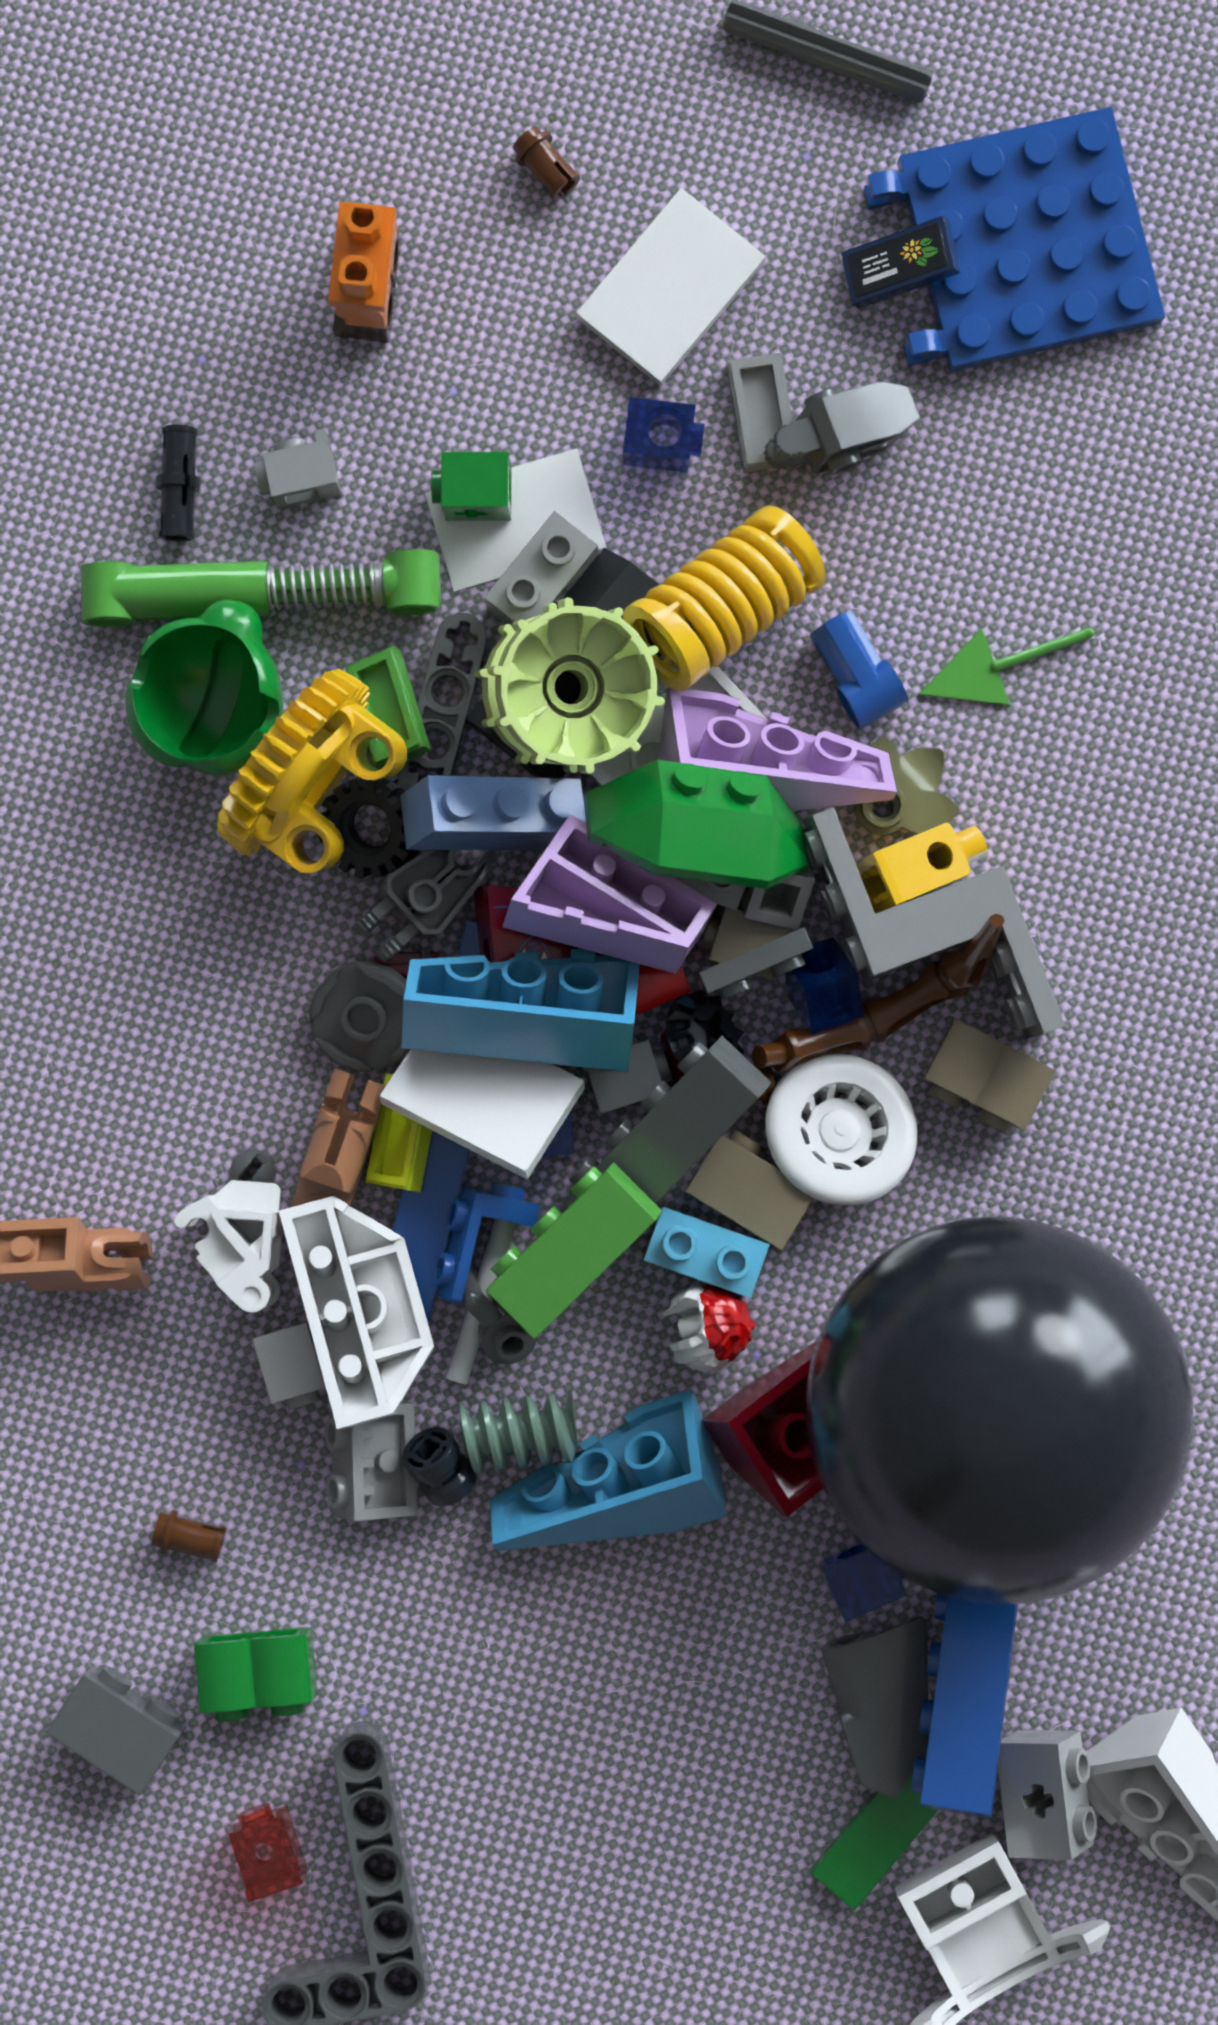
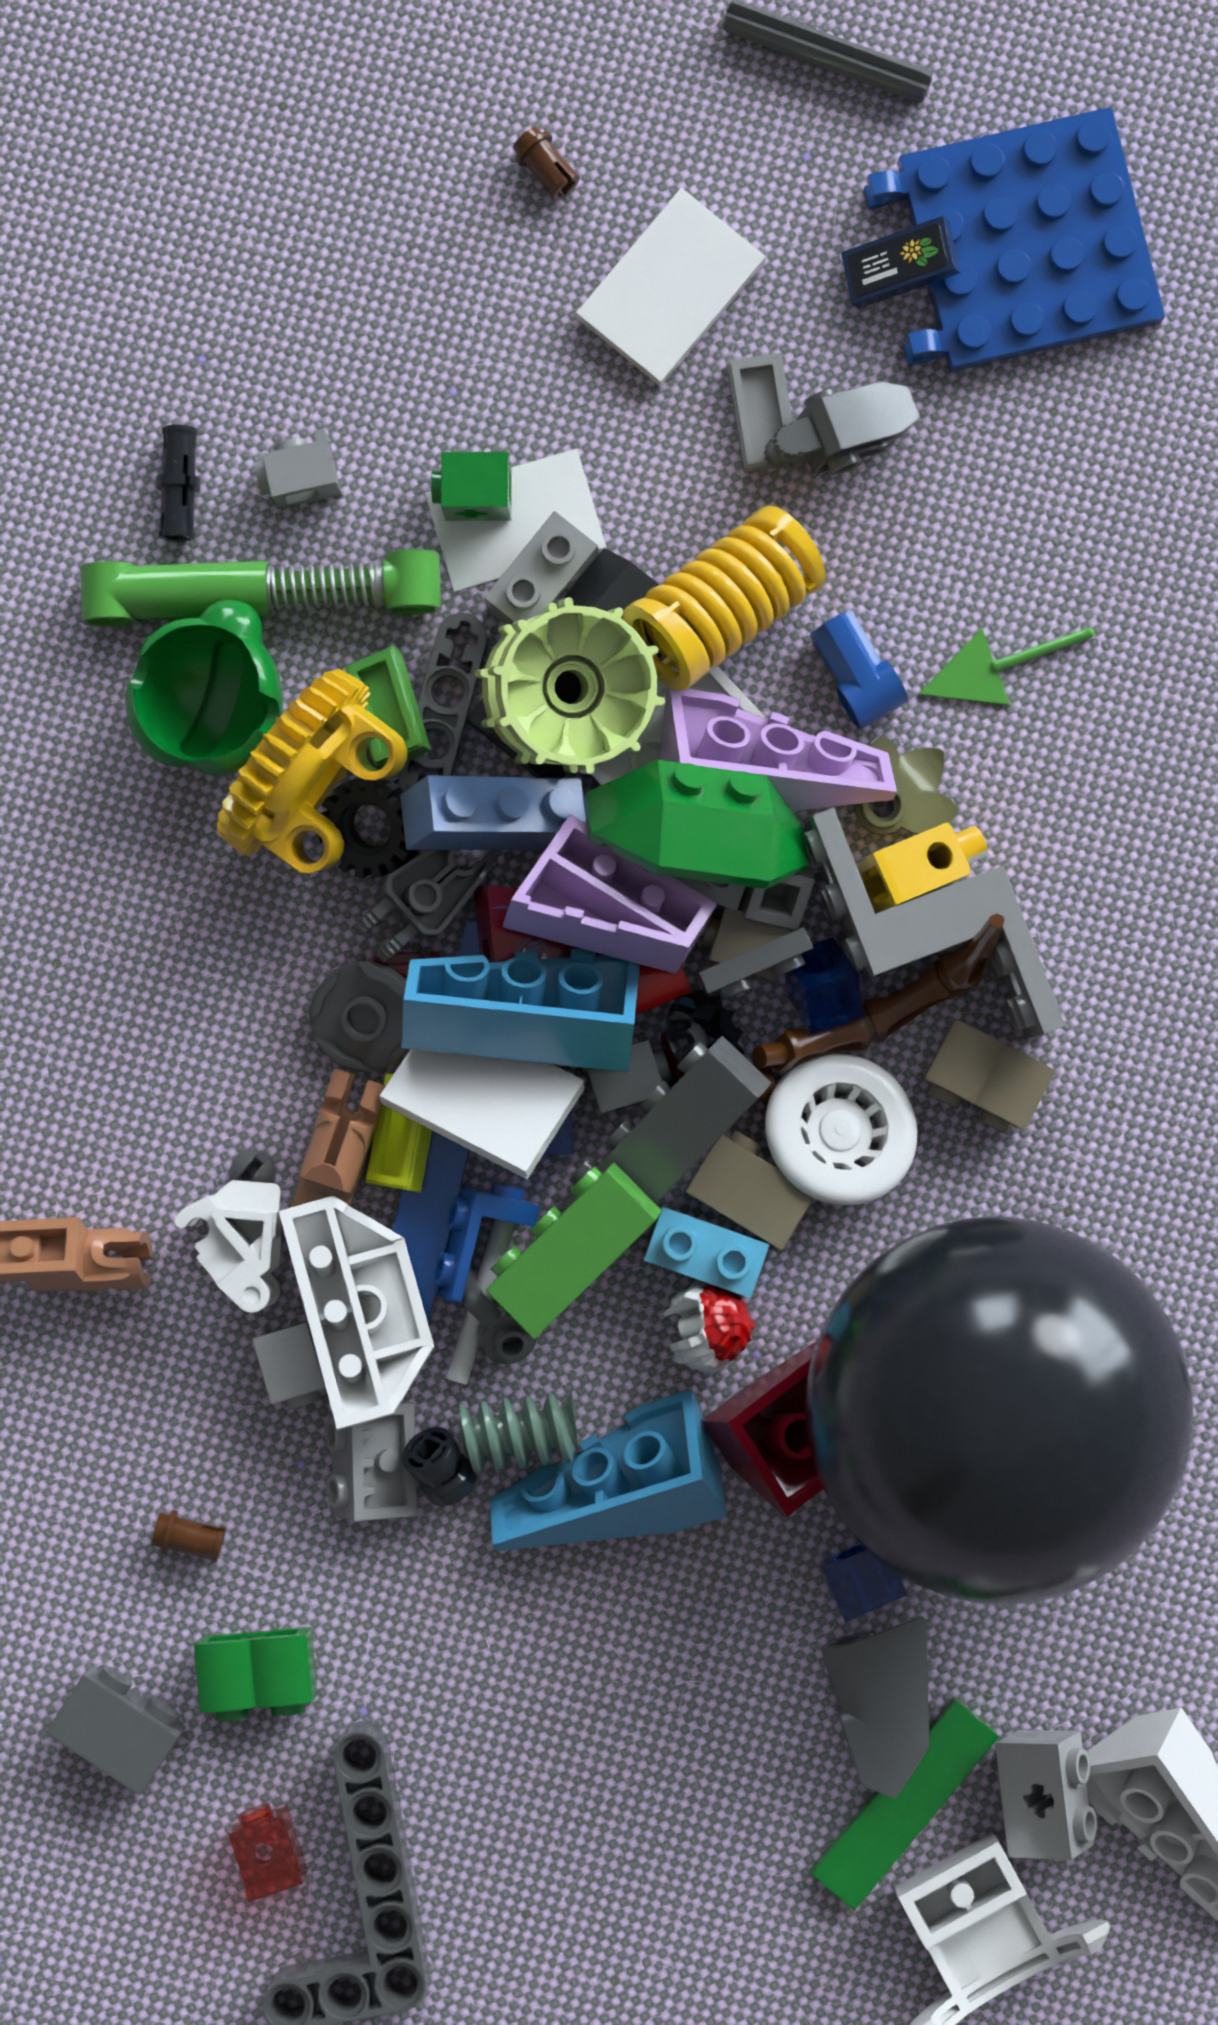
(364, 271): orange hips -> none
(646, 415): clear blue brick -> none
(966, 1708): blue brick -> none

